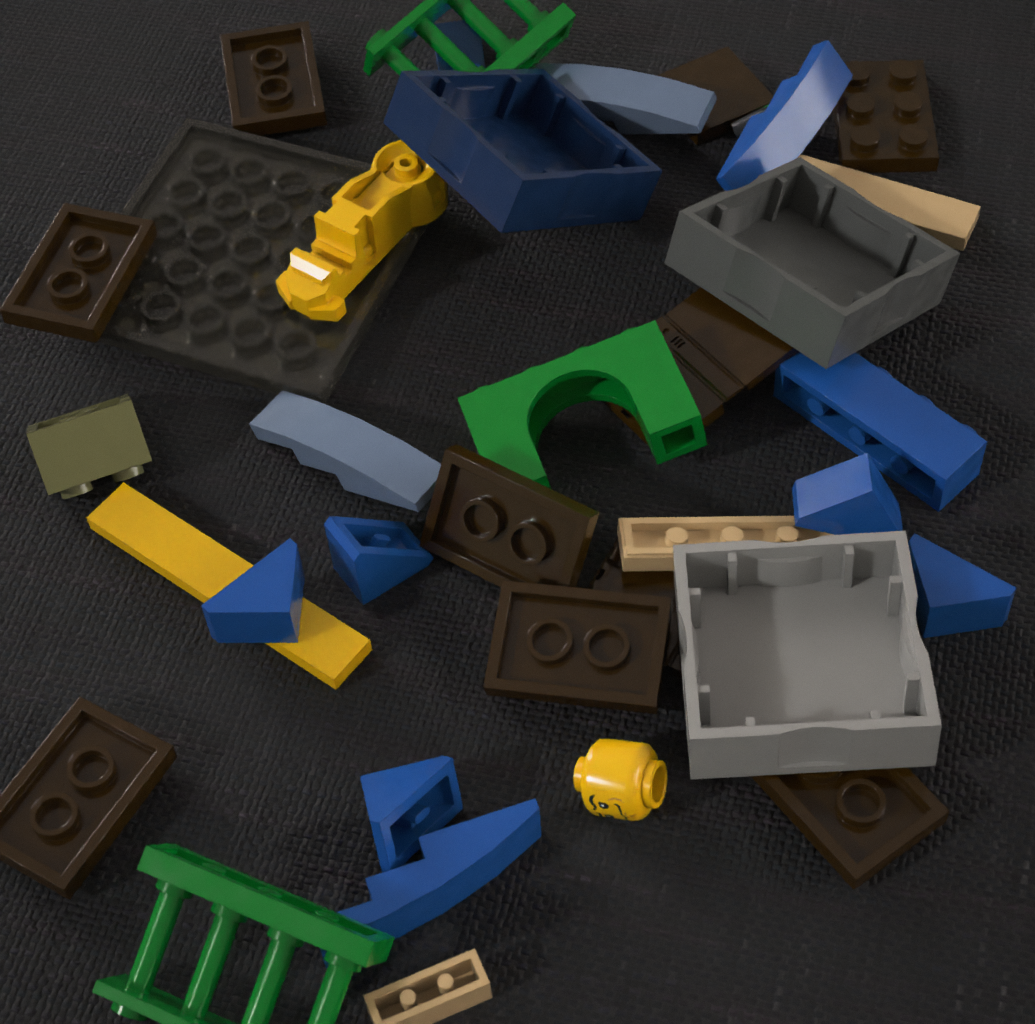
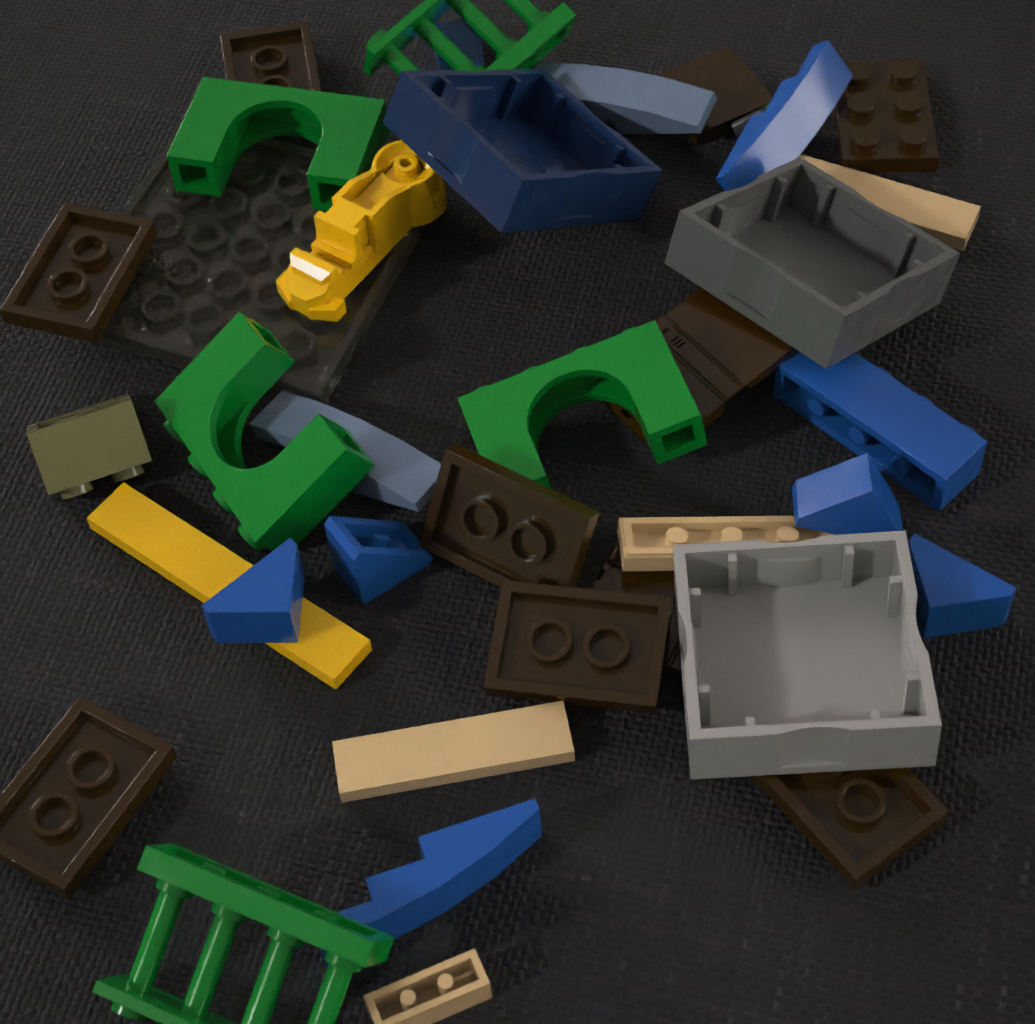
(208, 415): none -> green arch
(236, 114): none -> green arch
(409, 804): blue slope -> none
(452, 751): none -> tan tile
(621, 779): yellow head -> none

